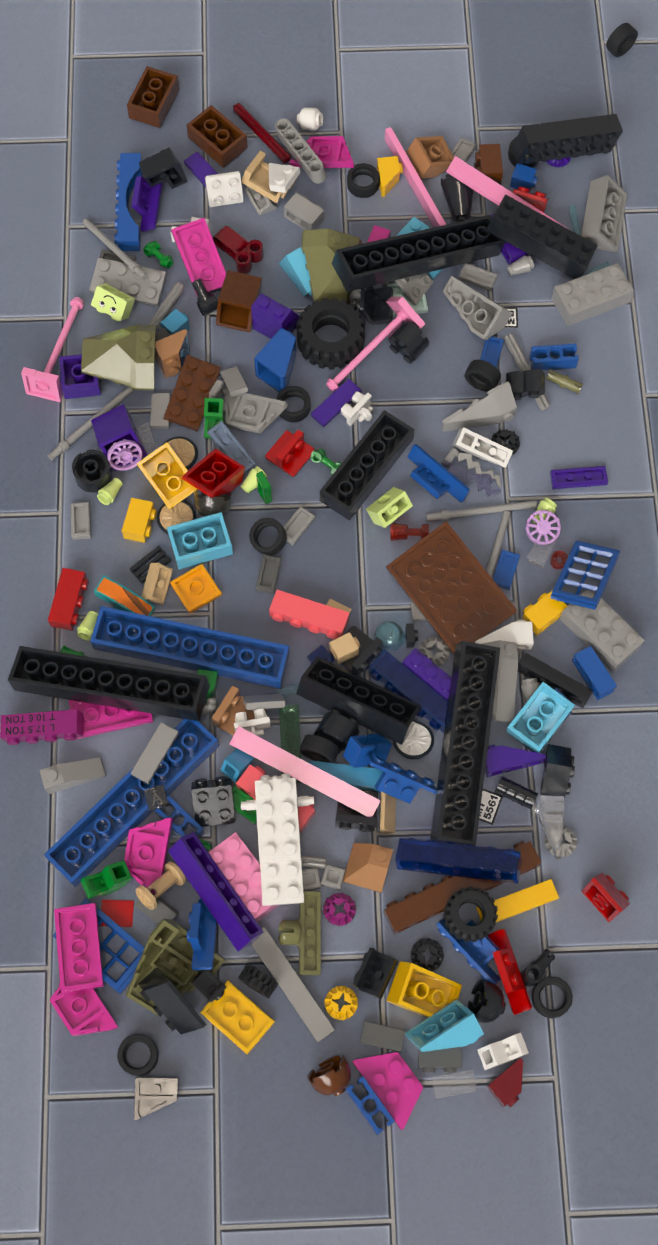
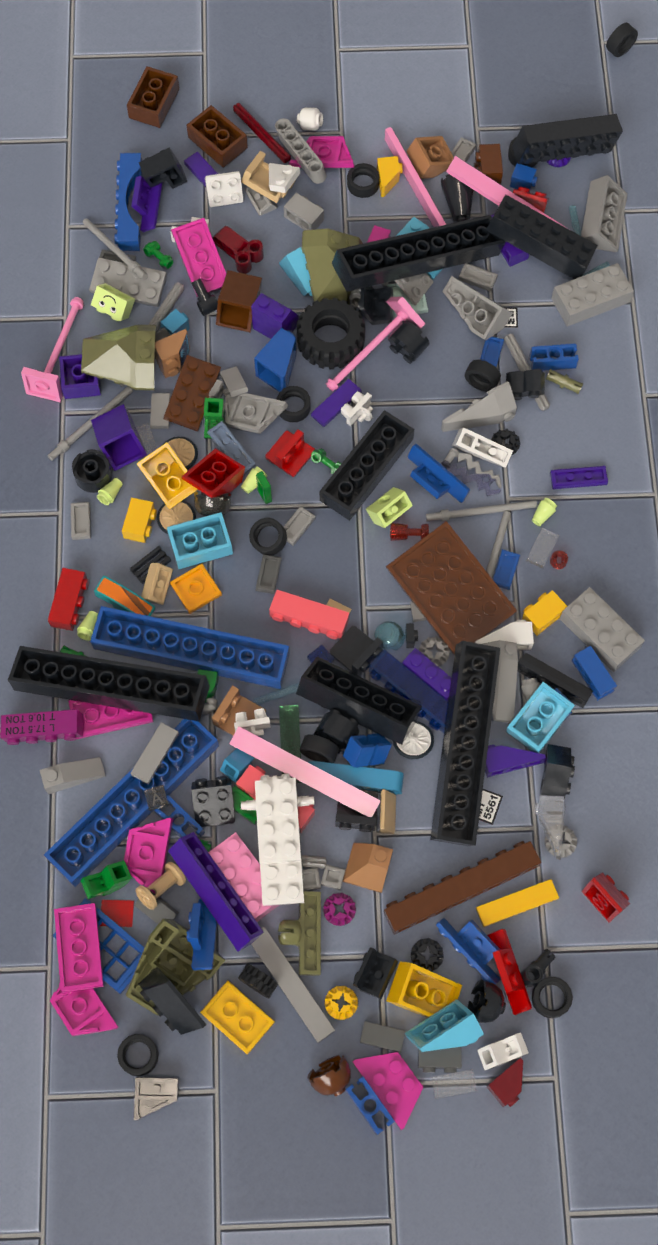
(124, 455): lavender wheel -> none
(209, 985): black bracket -> none
(263, 701): light grey tile -> none
(344, 648): tan brick -> none
(399, 782): blue bracket -> none
(458, 860): clear blue brick -> none
(485, 904): black tyre -> none
(516, 792): black axle -> none
(521, 266): light grey cone -> none
(543, 527): lavender wheel -> none
(577, 599): blue piece -> none

